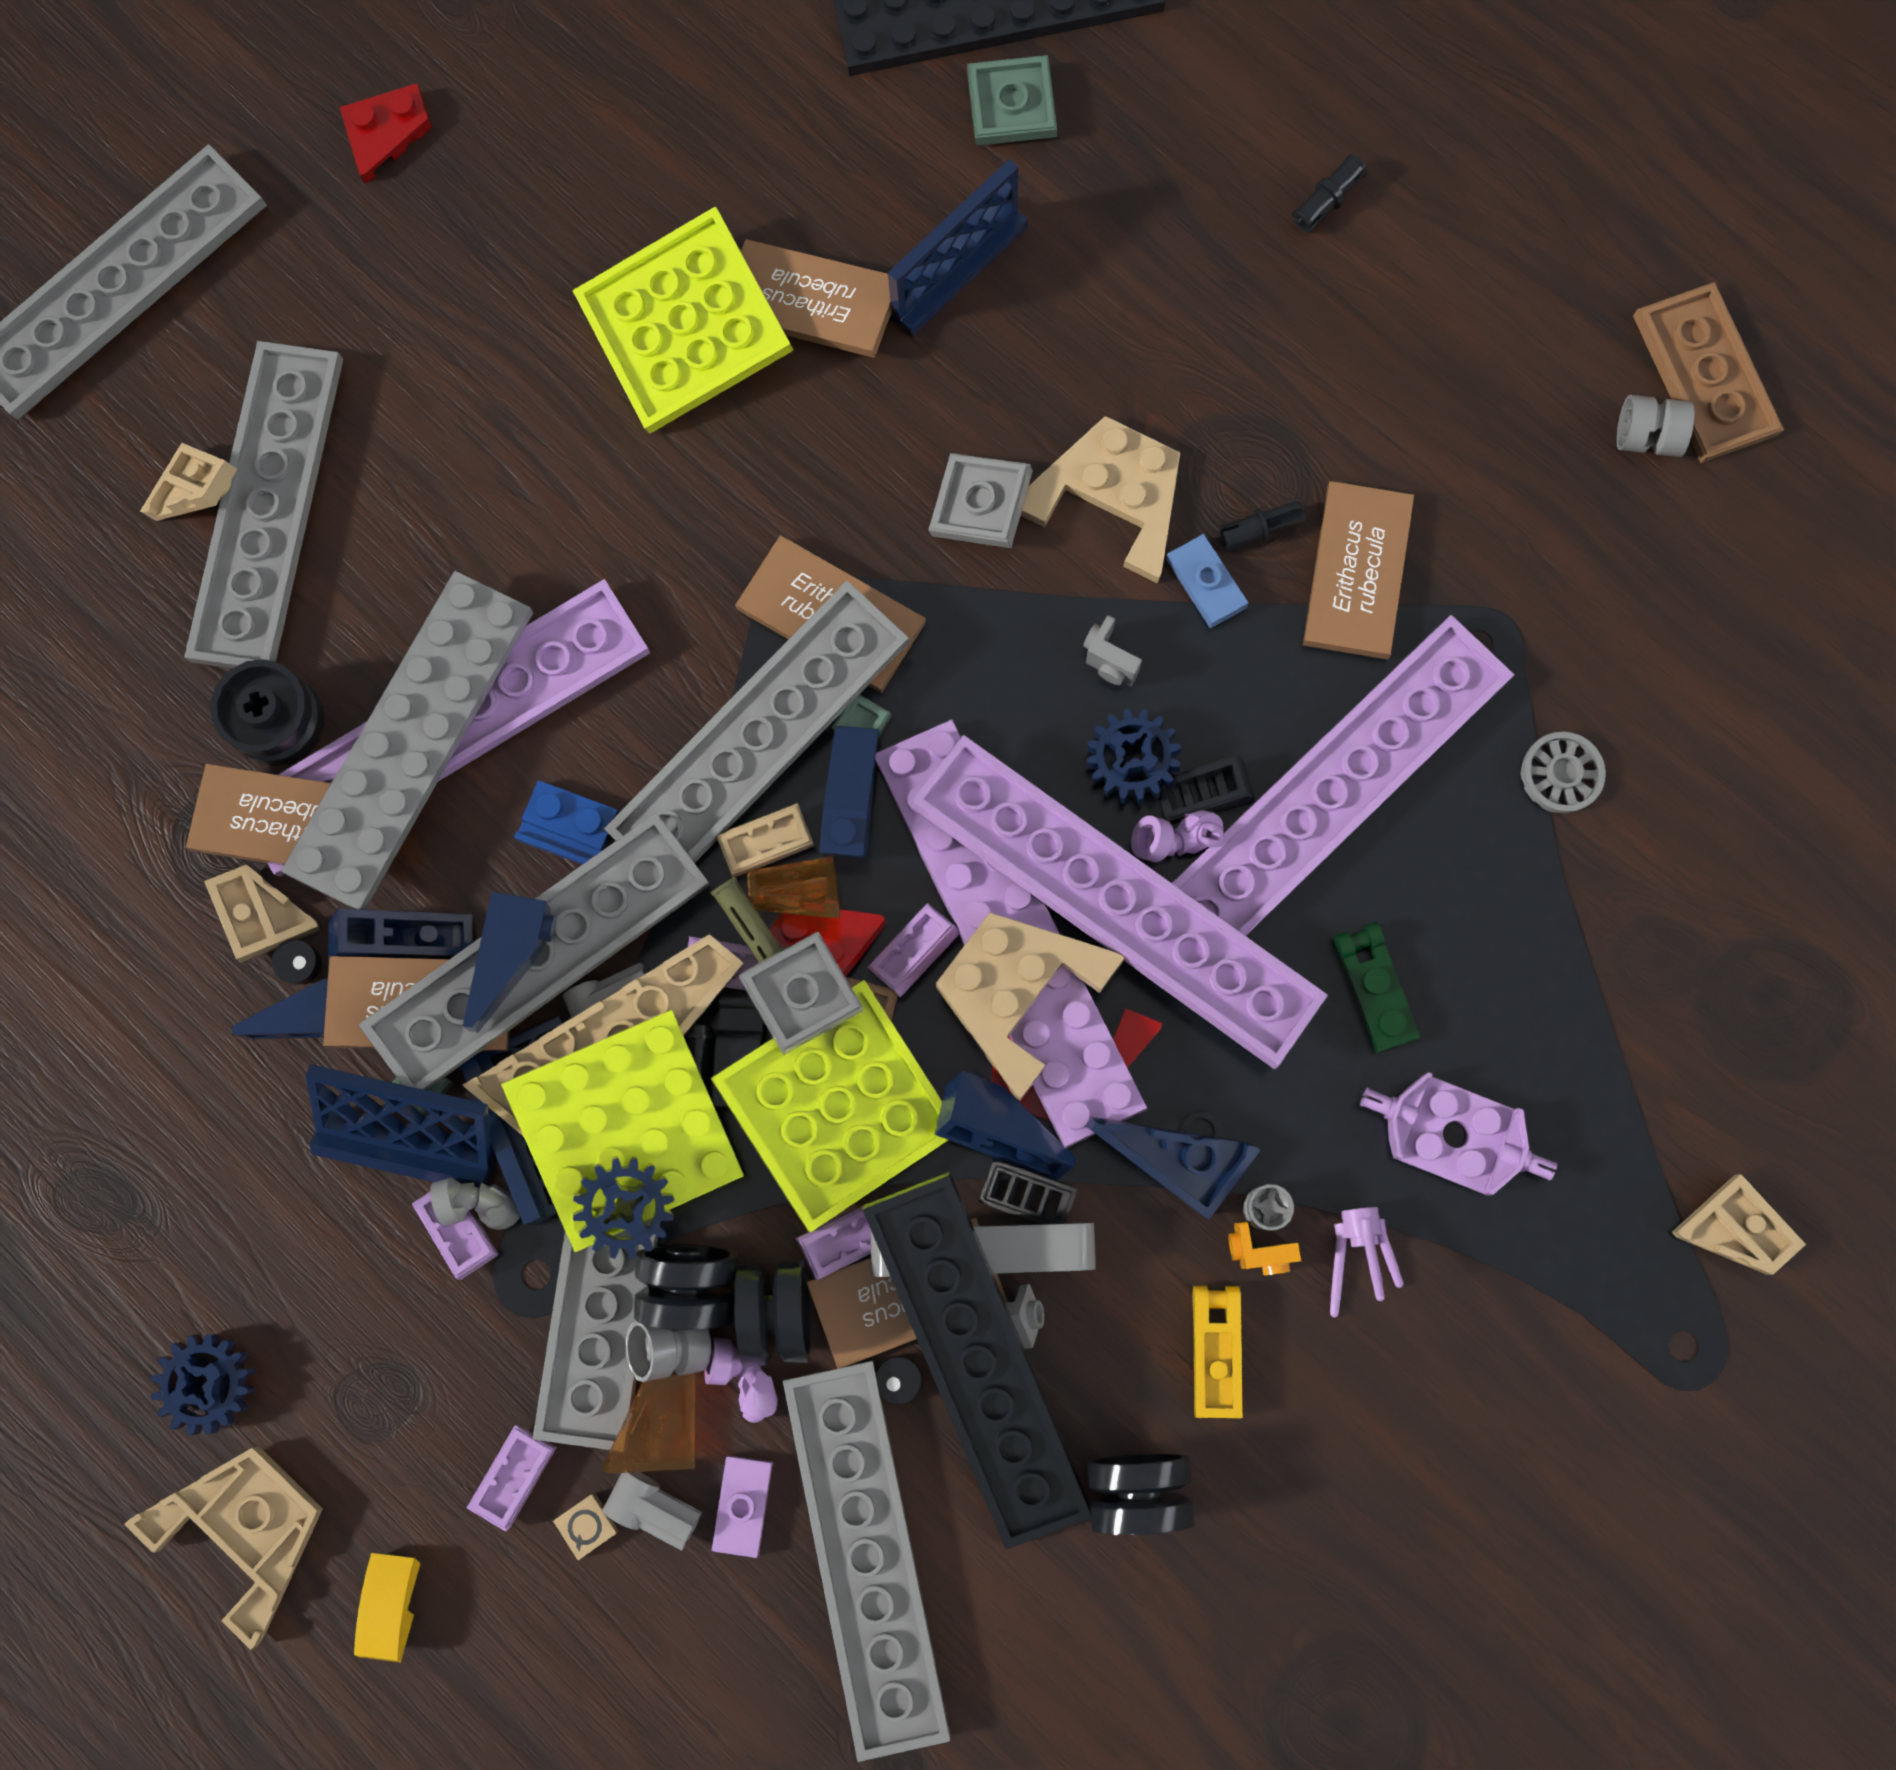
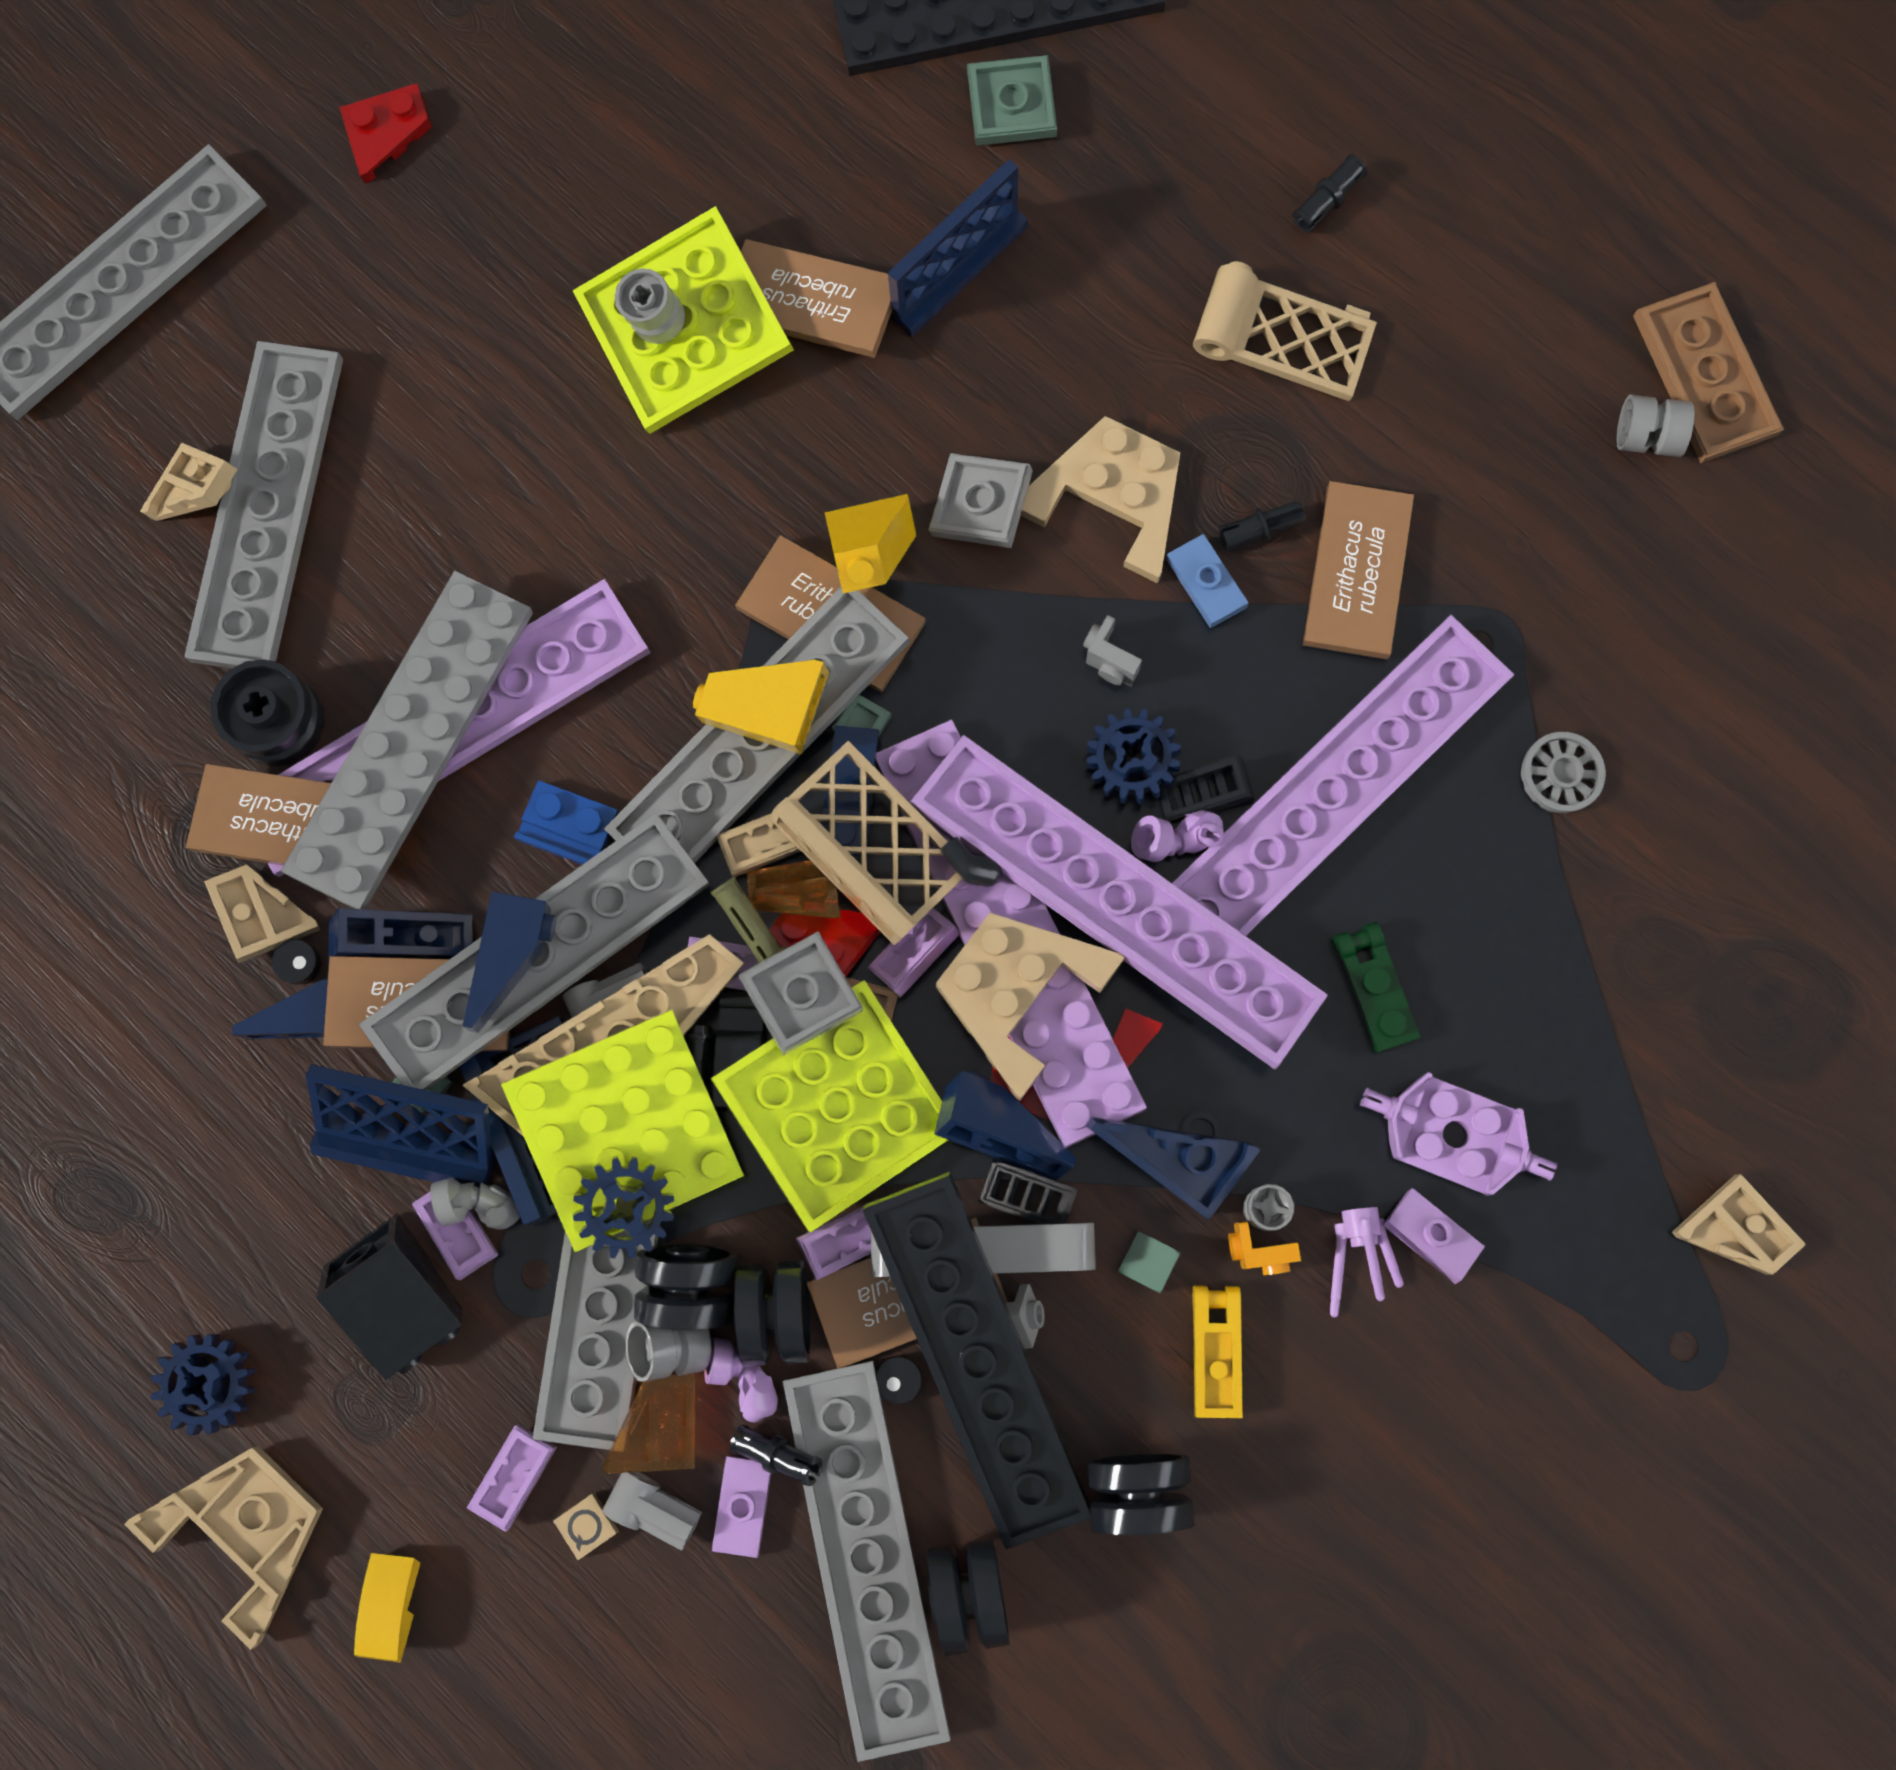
(389, 1298): none -> black slope
(650, 306): none -> light grey wheel
(764, 702): none -> yellow slope
(776, 1455): none -> black pin
(838, 863): none -> tan fence
(870, 540): none -> yellow slope
(967, 1596): none -> black wheel
(971, 867): none -> black arm
(1149, 1262): none -> sand green slope
(1235, 306): none -> tan piece
(1433, 1236): none -> lavender plate

